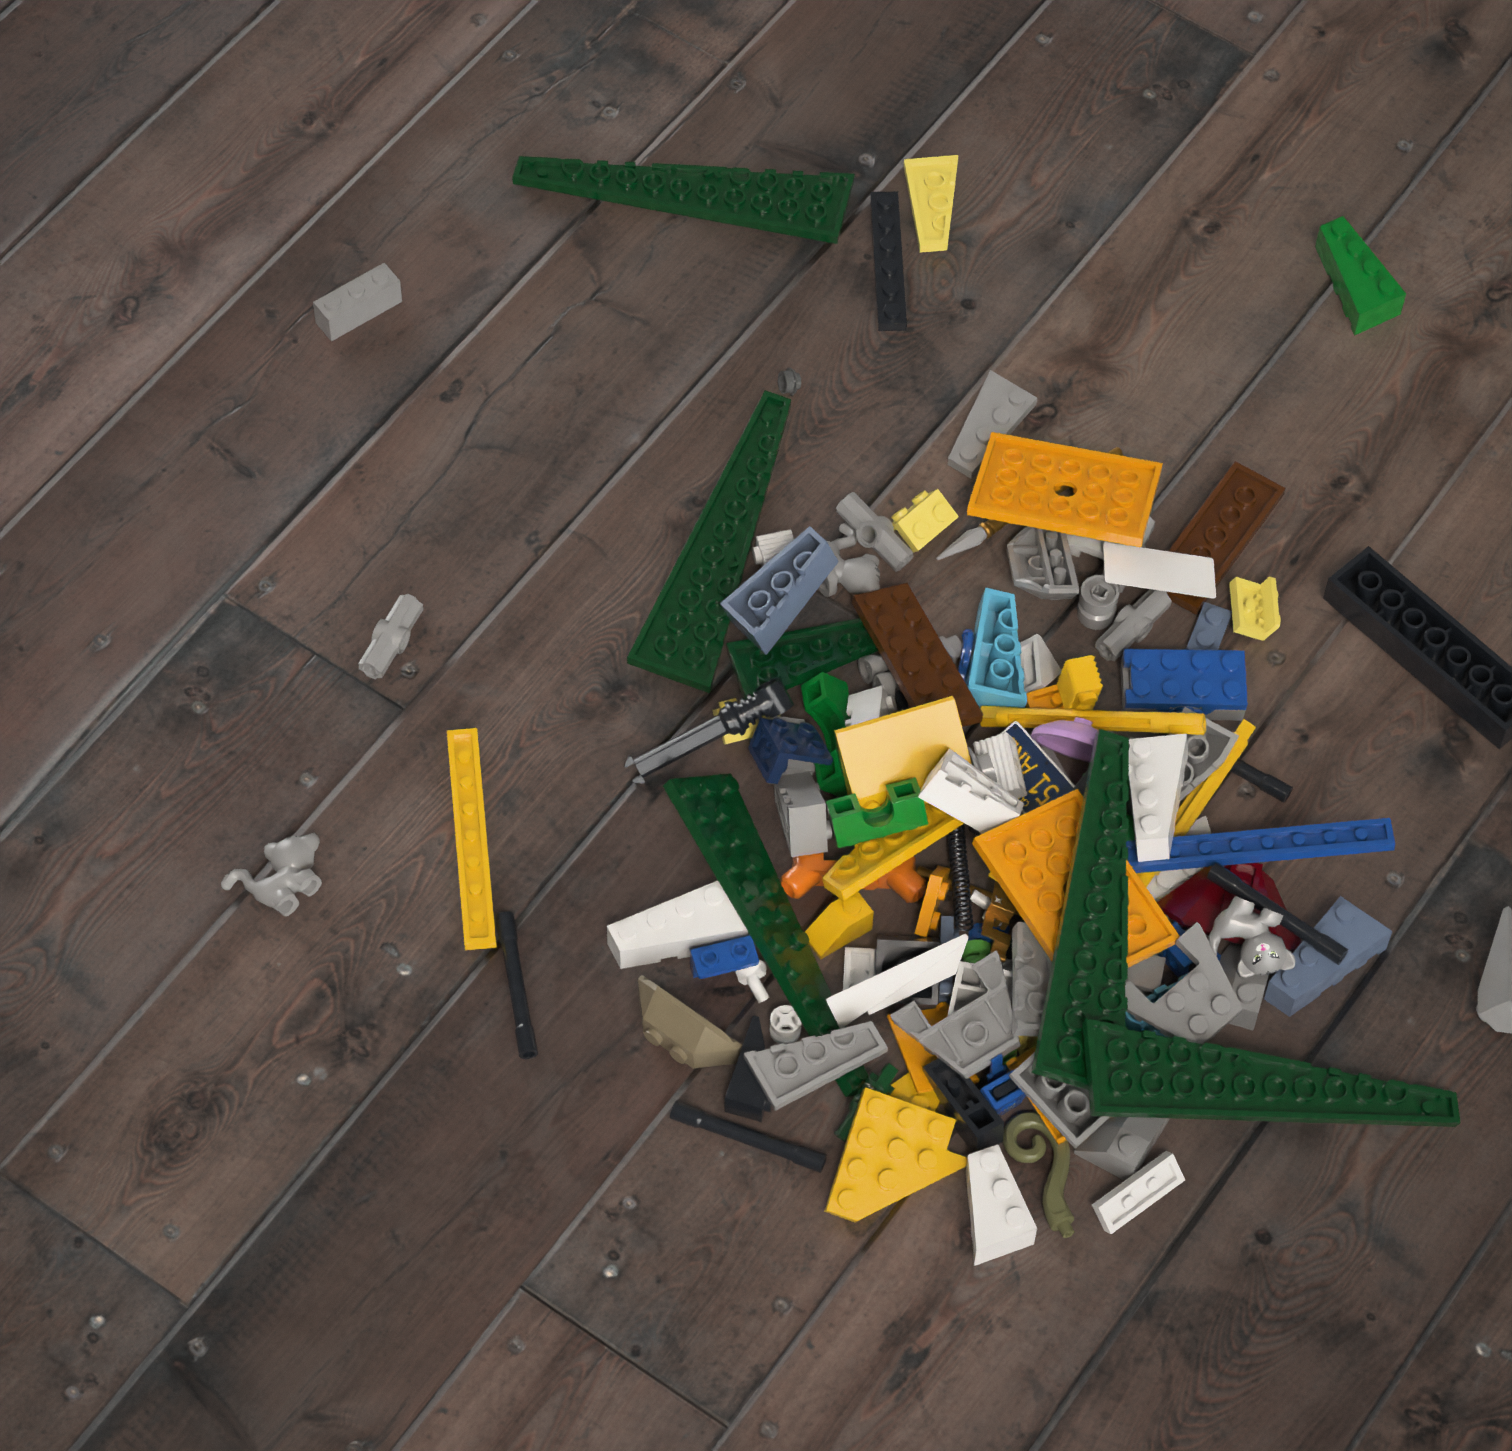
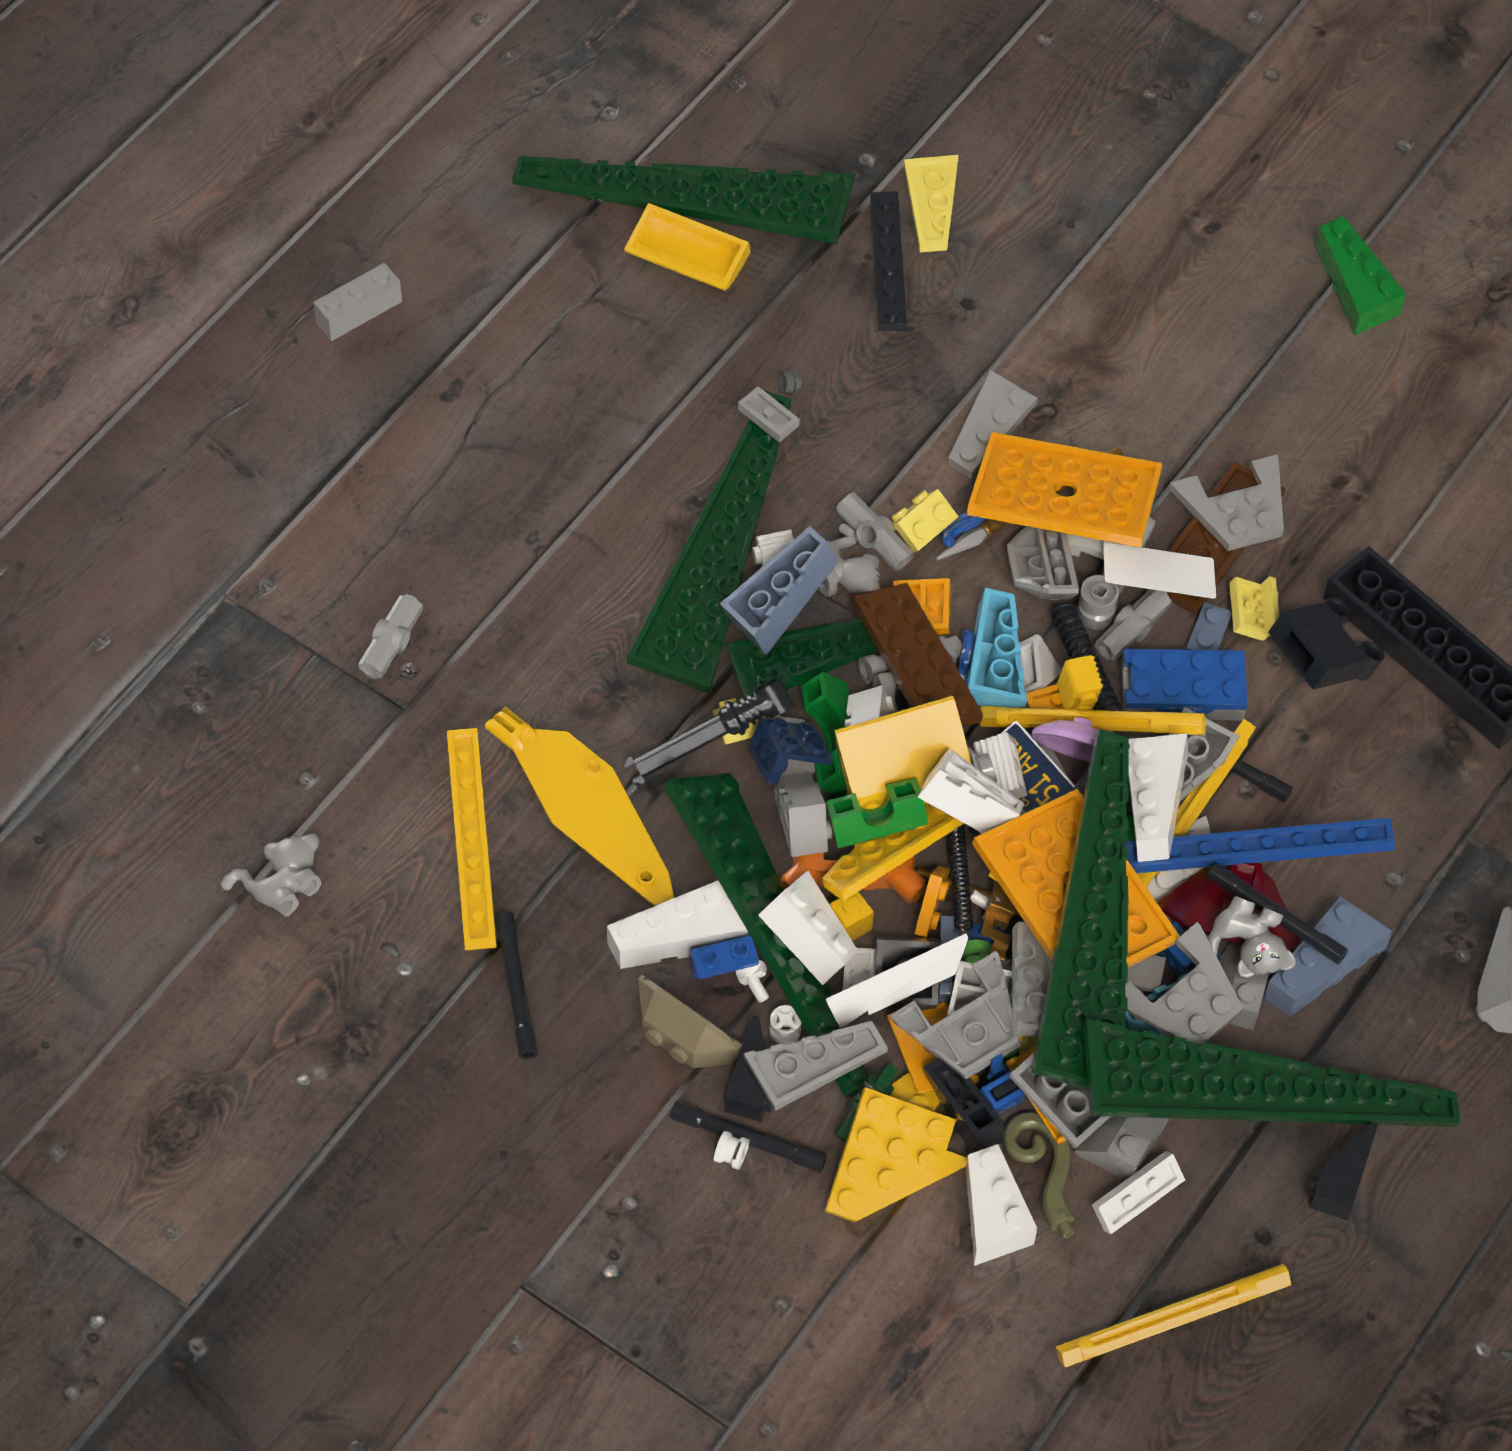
(586, 802): none -> yellow wing
(688, 247): none -> yellow slope
(728, 1150): none -> white wheel
(768, 414): none -> light grey plate
(810, 928): none -> white wedge
(935, 600): none -> light orange wing
(963, 523): none -> blue piece
(1078, 645): none -> black piece
(1173, 1315): none -> yellow piece
(1240, 515): none -> light grey wing
(1321, 647): none -> black piece
(1341, 1176): none -> black slope

